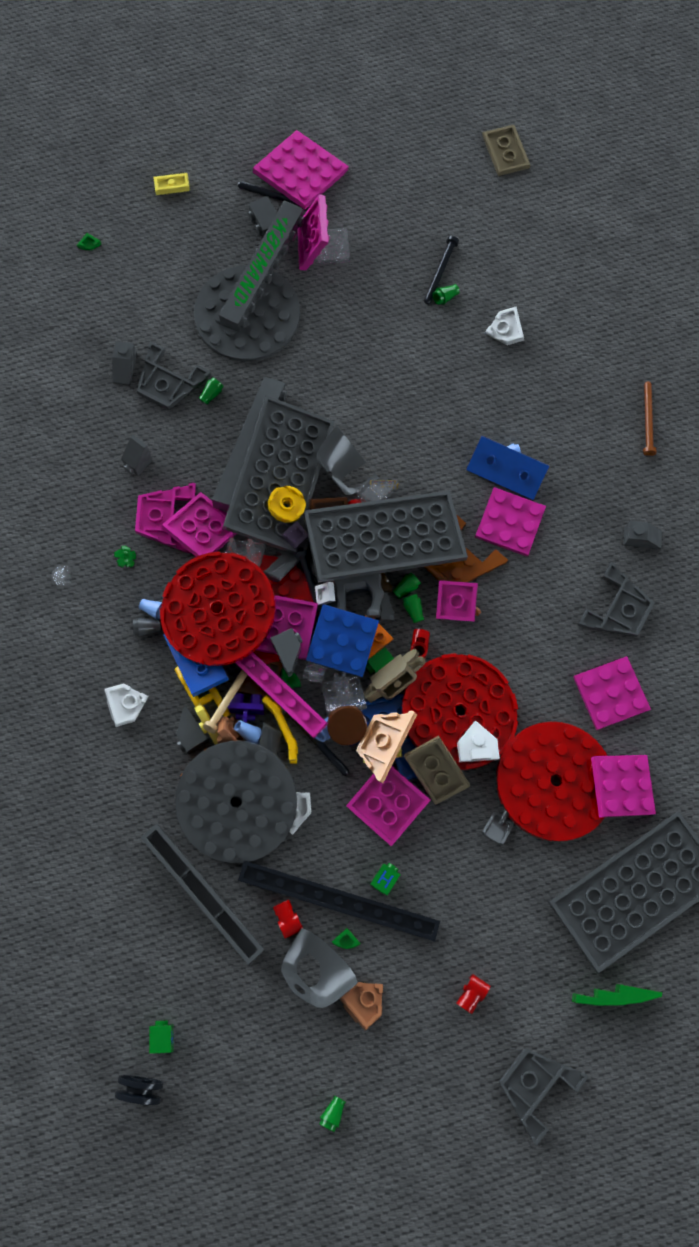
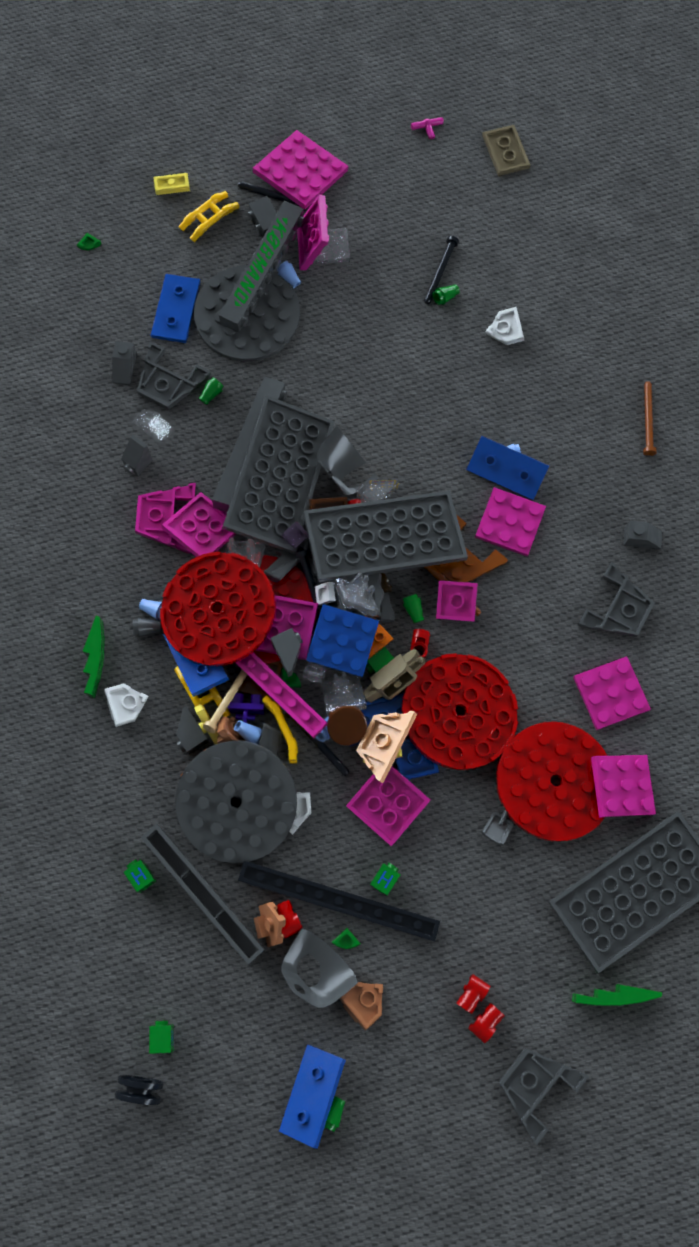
(62, 575): clear plate -> none
(95, 650): none -> green slope
(125, 557): green plant -> none
(139, 875): none -> green brick
(152, 424): none -> clear slope
(175, 308): none -> blue plate
(207, 223): none -> yellow piece
(270, 924): none -> nougat plate
(288, 273): none -> light blue cone
(290, 496): yellow plate -> none
(312, 1096): none -> blue plate
(356, 595): none -> clear plate
(406, 585): green cone -> none
(427, 124): none -> dark pink piece
(437, 770): dark tan tile -> none
(477, 745): white plate -> none
(485, 1024): none -> red piece

